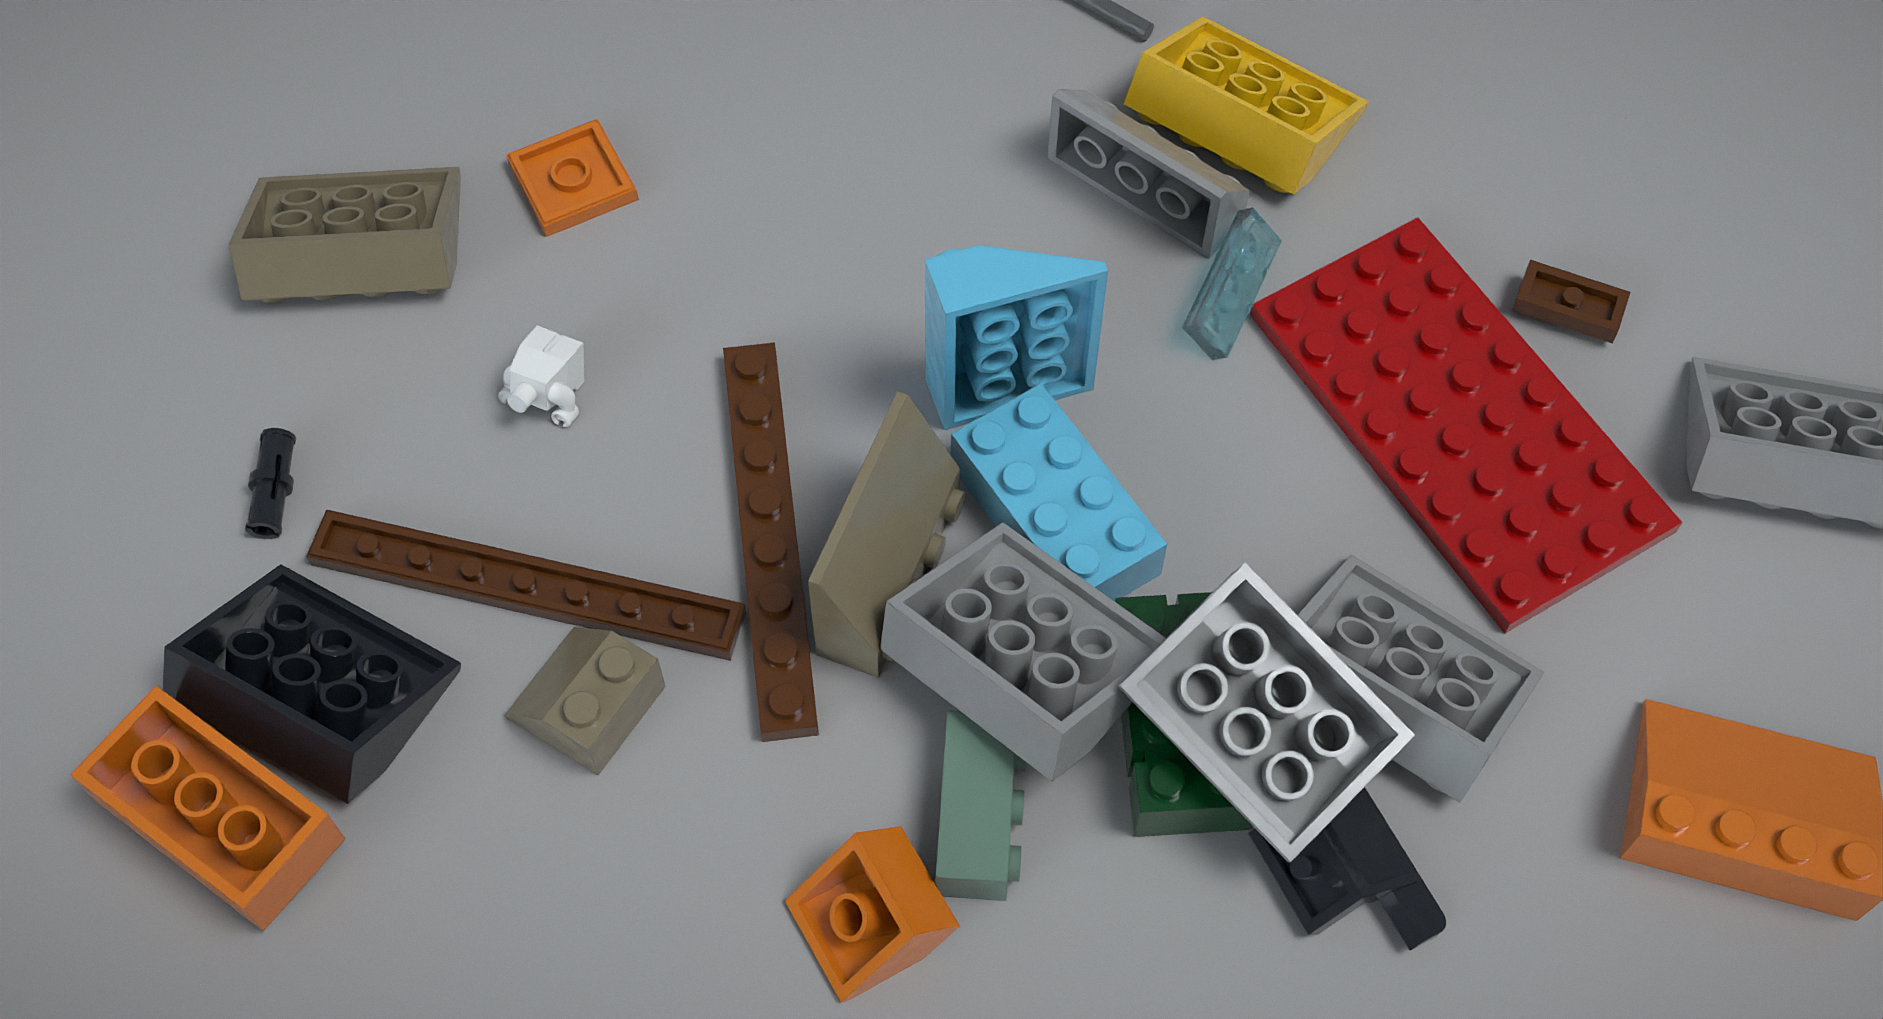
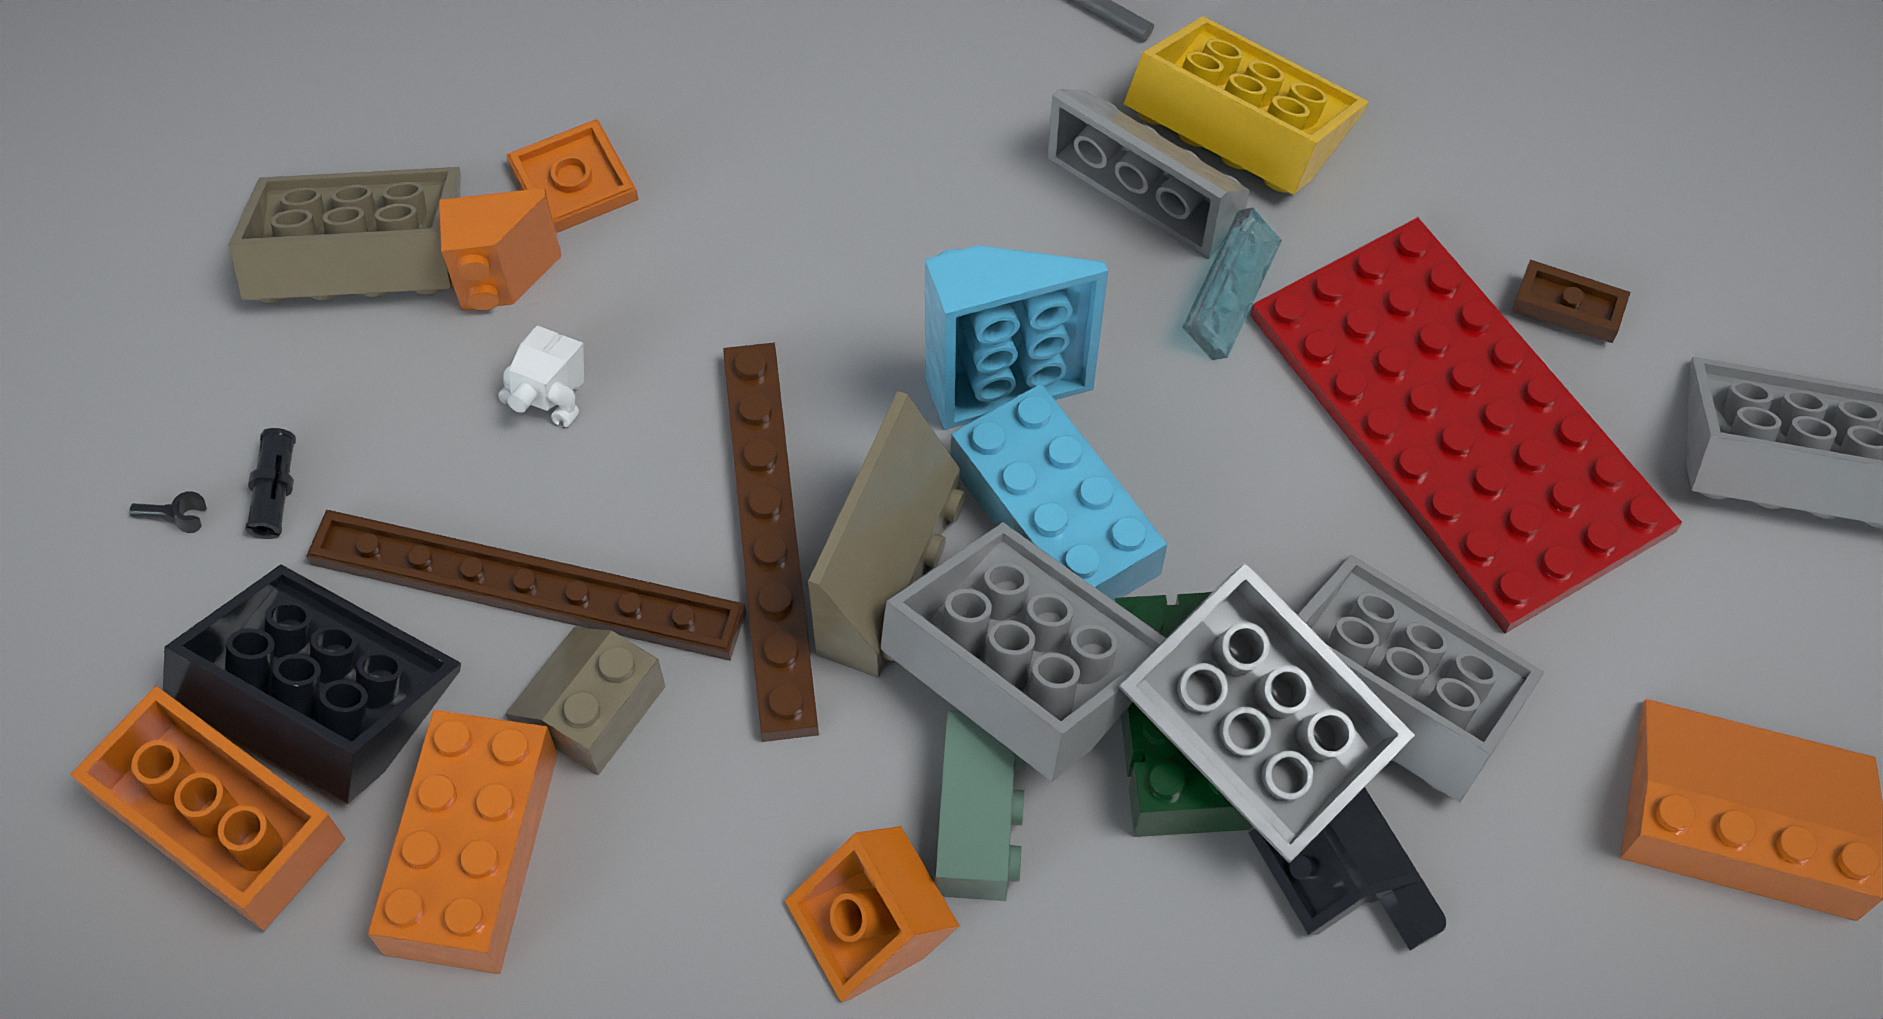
(182, 503): none -> black hand
(464, 842): none -> orange brick
(497, 245): none -> orange slope

